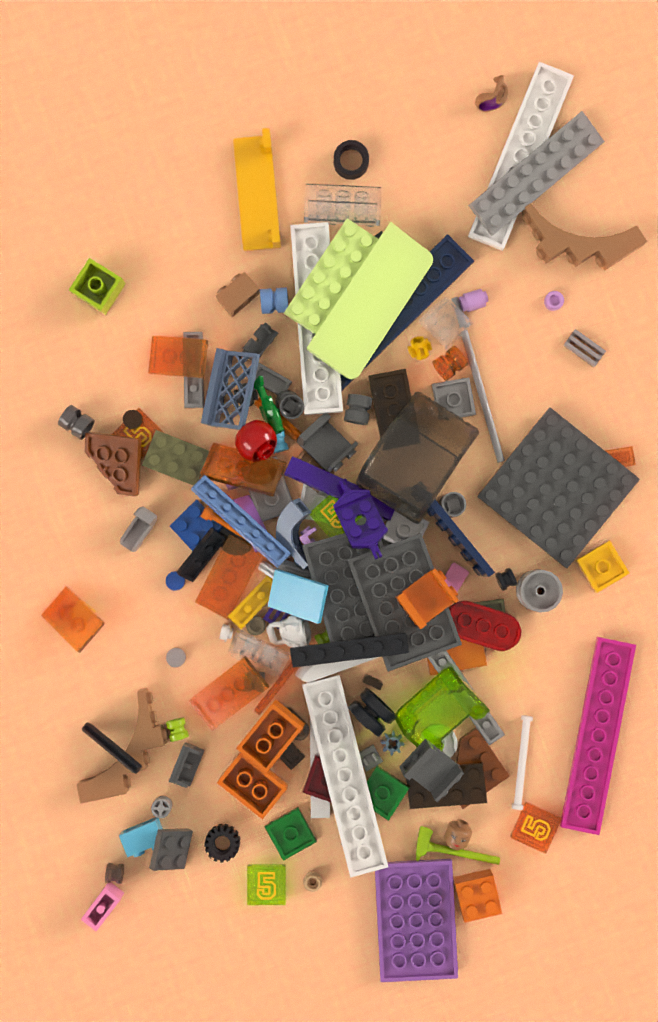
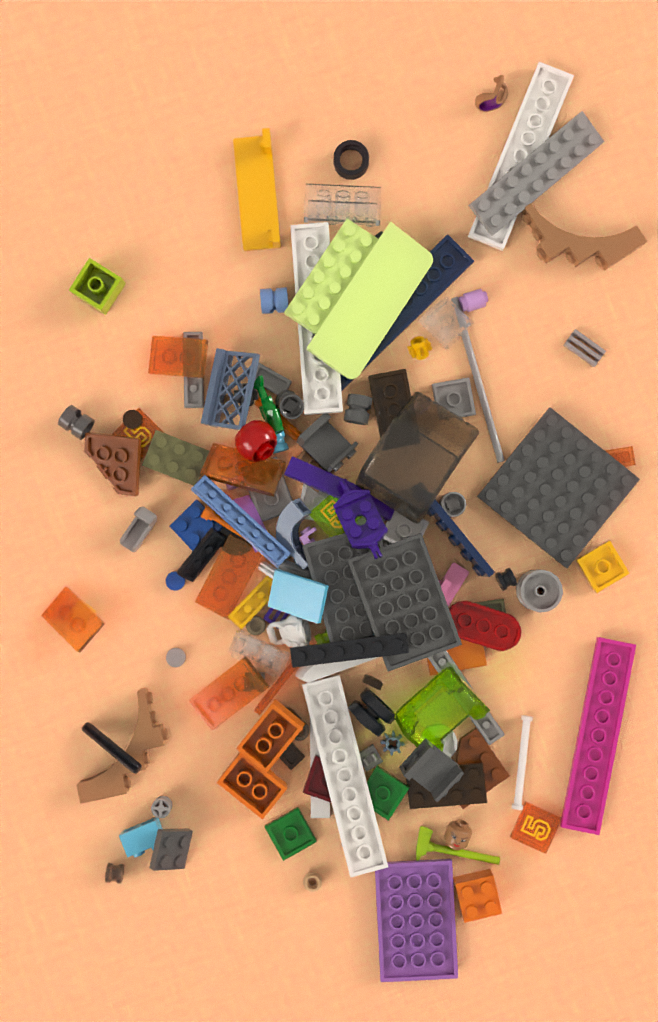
(102, 906): bright pink brick -> none
(177, 729): lime wheel -> none
(186, 765): dark grey hinge -> none
(216, 853): black tyre -> none
(226, 632): white plate -> none
(237, 293): medium nougat brick -> none
(264, 336): dark grey hinge -> none
(266, 884): clear neon green tile -> none
(427, 597): orange panel -> none
(451, 362): clear orange wheel -> none
(553, 300): lavender tile -> none

